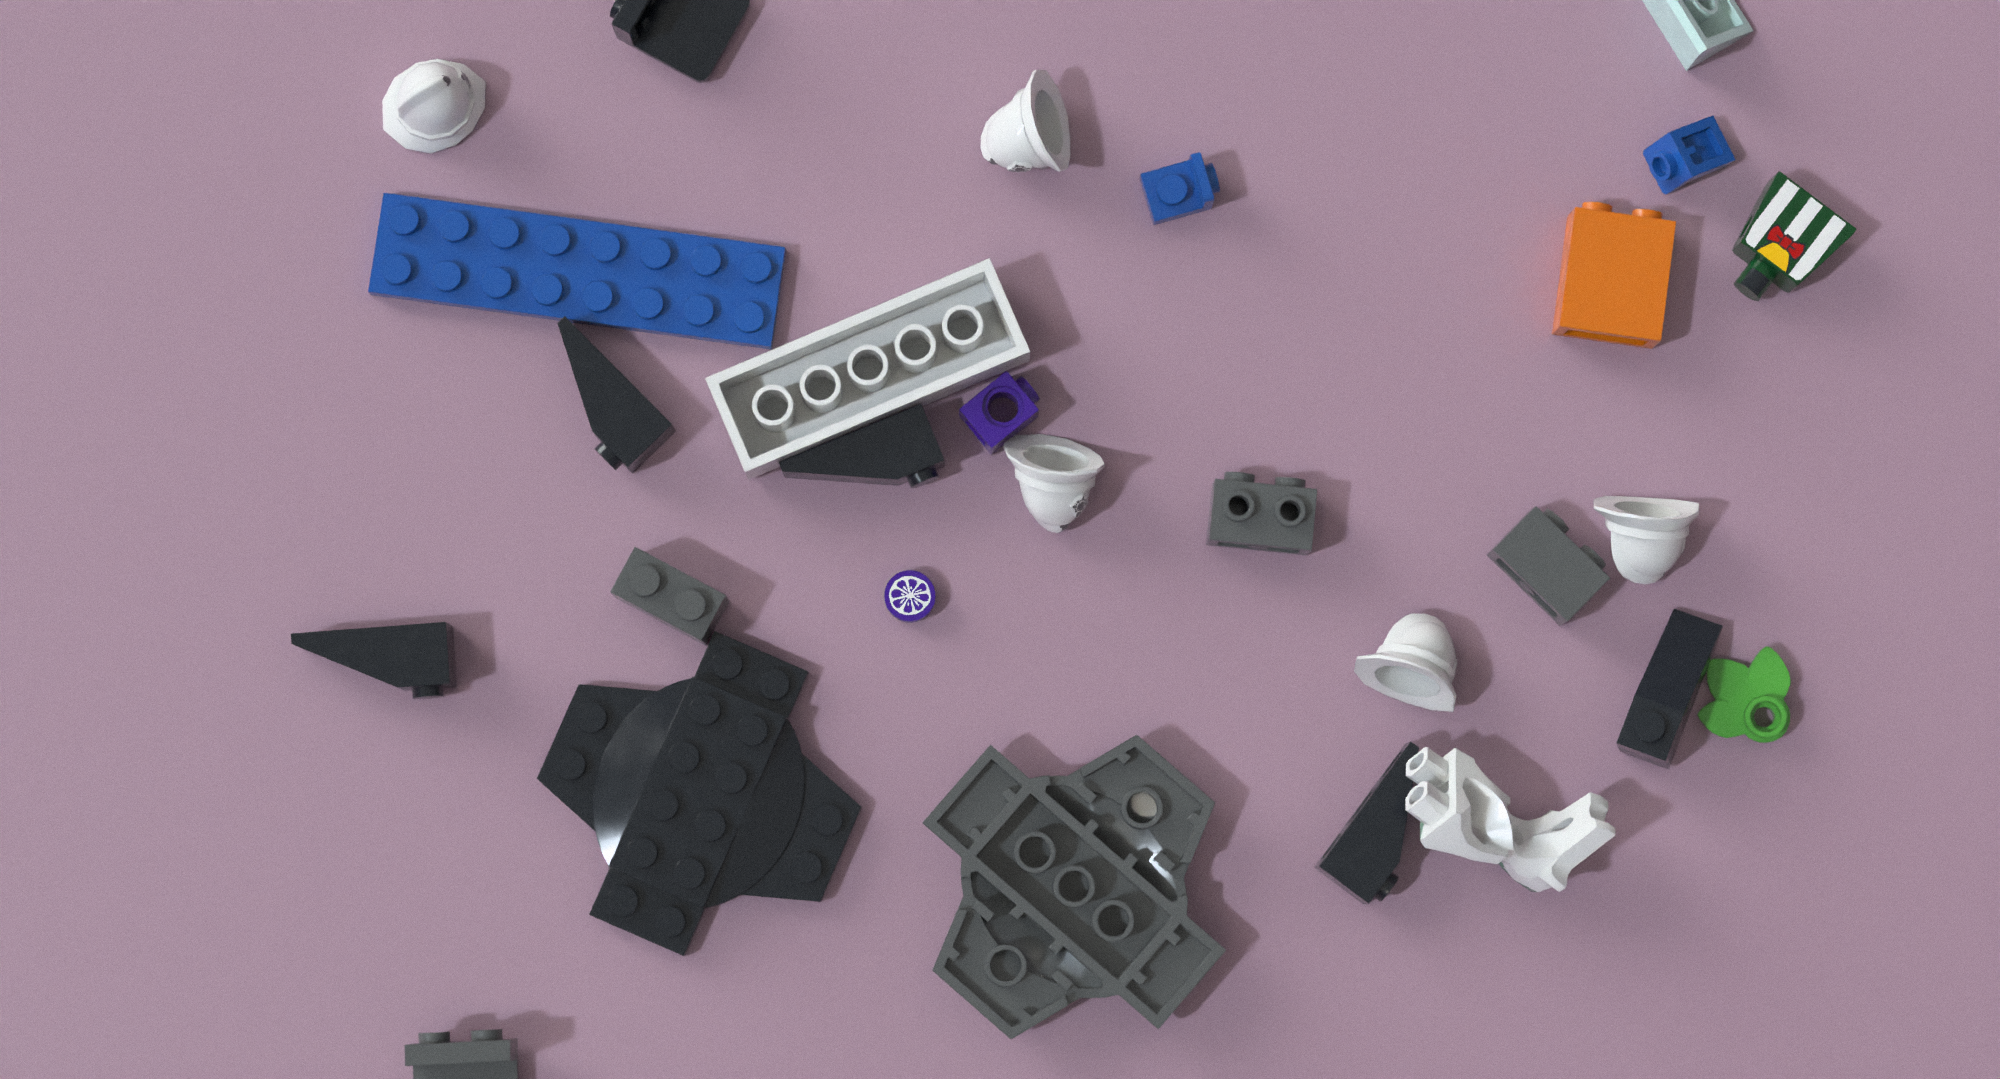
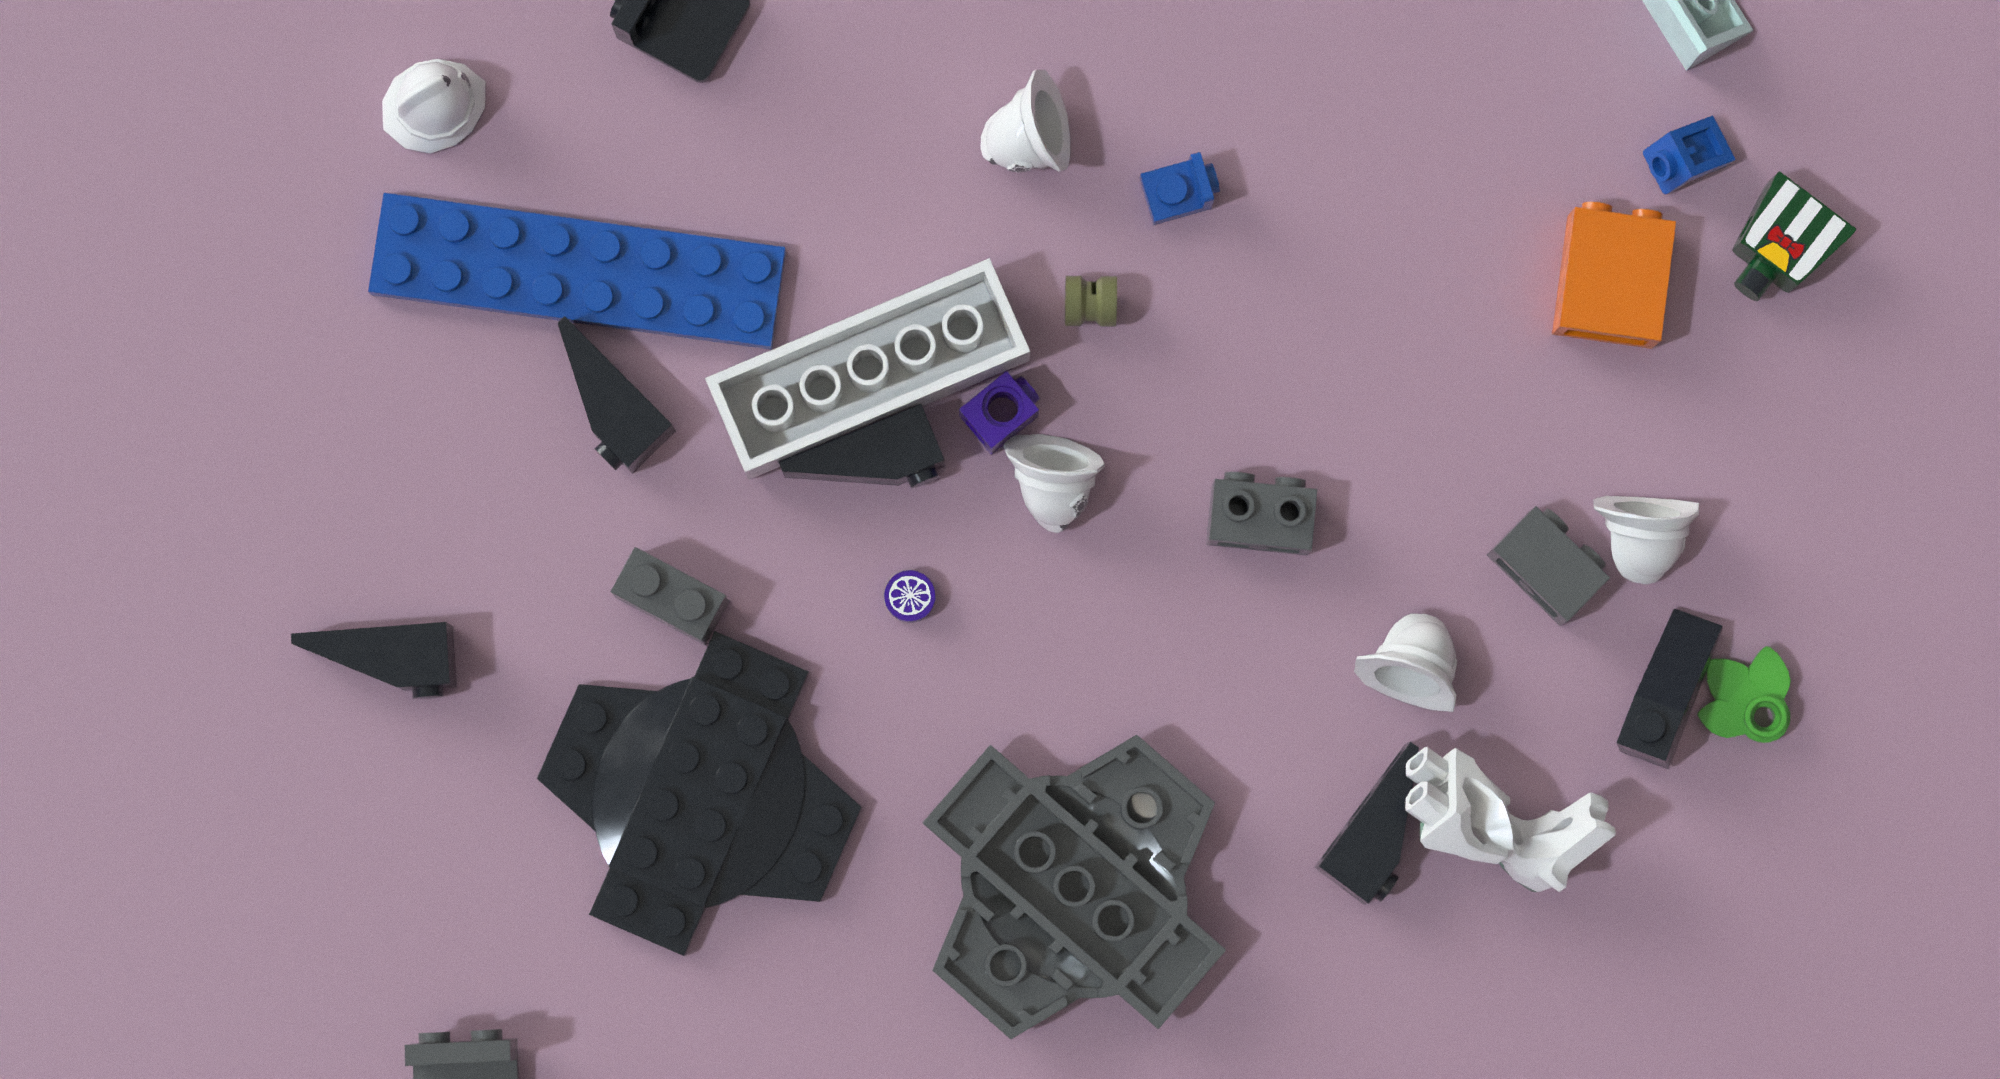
(1091, 301): none -> olive wheel

